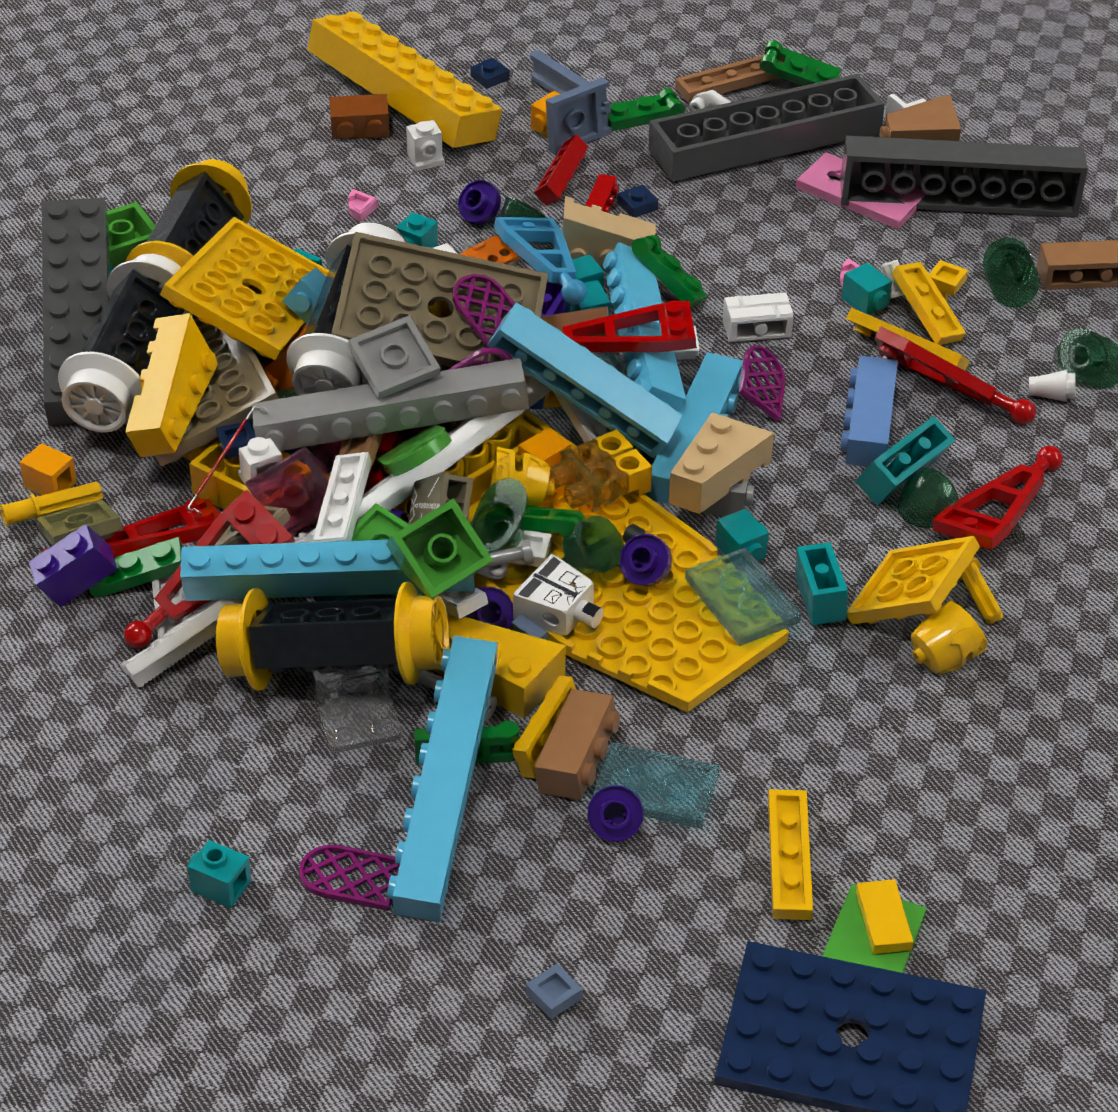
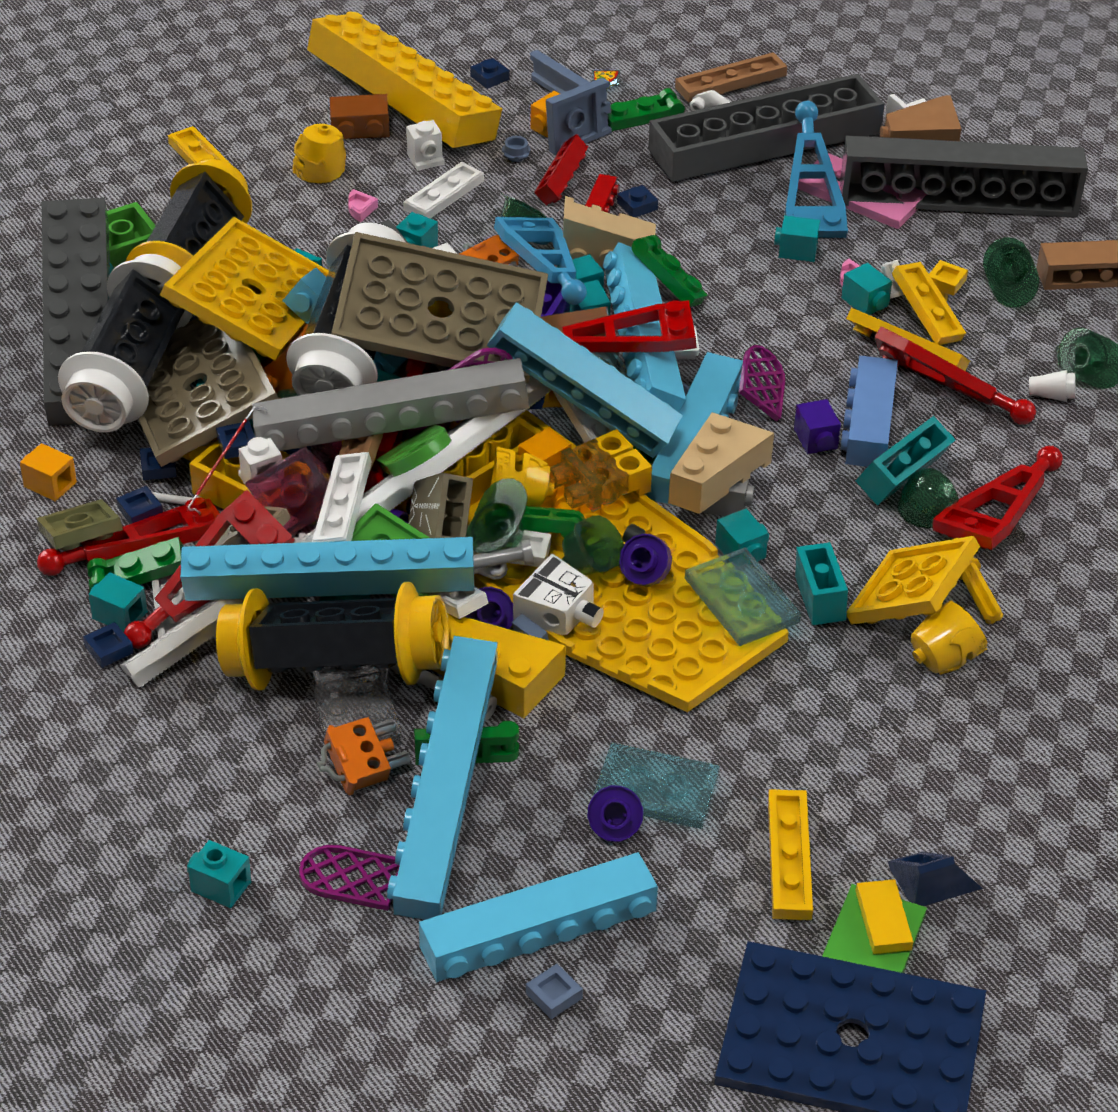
(50, 503): yellow axle -> none
(73, 565): dark purple brick -> none
(108, 644): none -> dark blue plate
(117, 601): none -> teal brick
(139, 505): none -> dark blue plate
(151, 468): none -> dark blue plate
(170, 386): yellow wedge -> none
(172, 498): none -> white piece
(193, 146): none -> yellow tile
(319, 154): none -> yellow helmet
(360, 754): none -> orange piece
(394, 357): light grey plate -> none
(439, 549): bright green slope -> none
(444, 190): none -> white tile
(479, 202): dark purple plate -> none
(501, 293): magenta window -> none
(516, 148): none -> sand blue plate
(529, 746): yellow plate -> none
(537, 917): none -> medium azure brick
(576, 744): medium nougat brick -> none
(612, 76): none -> tile
(757, 317): white brick -> none
(796, 66): green plate -> none
(797, 238): none -> teal brick
(817, 426): none -> dark purple brick
(832, 218): none -> dark azure plate
(931, 878): none -> dark blue slope

